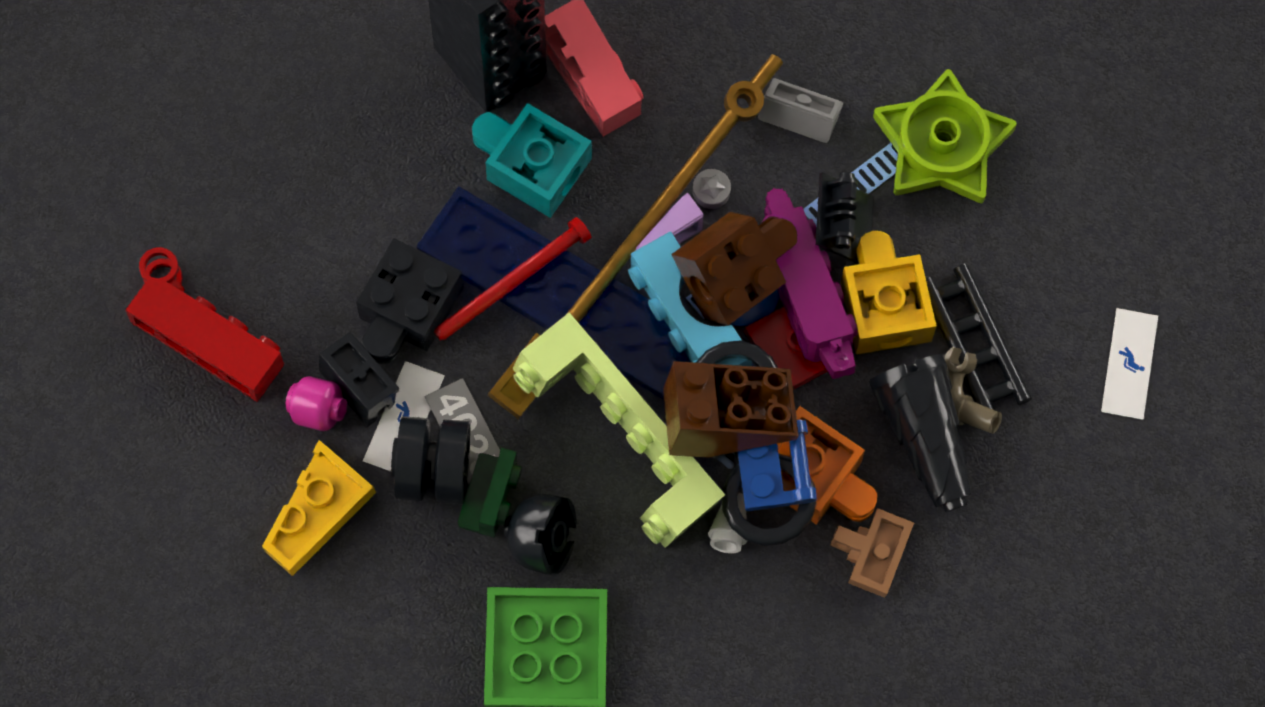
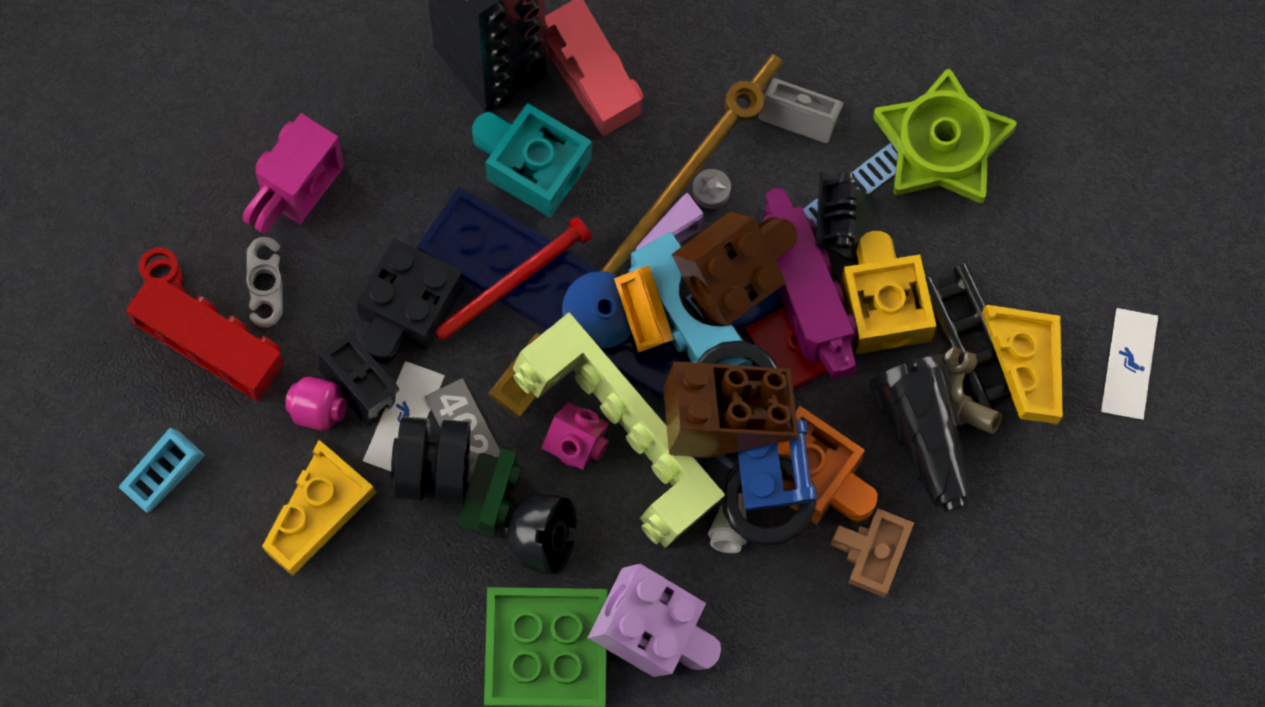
(159, 450): none -> medium azure slope
(271, 297): none -> light grey piece
(294, 173): none -> dark pink brick
(576, 436): none -> dark pink brick
(582, 303): none -> blue dish
(643, 308): none -> light orange tile
(654, 624): none -> lavender brick
(1030, 359): none -> yellow wing

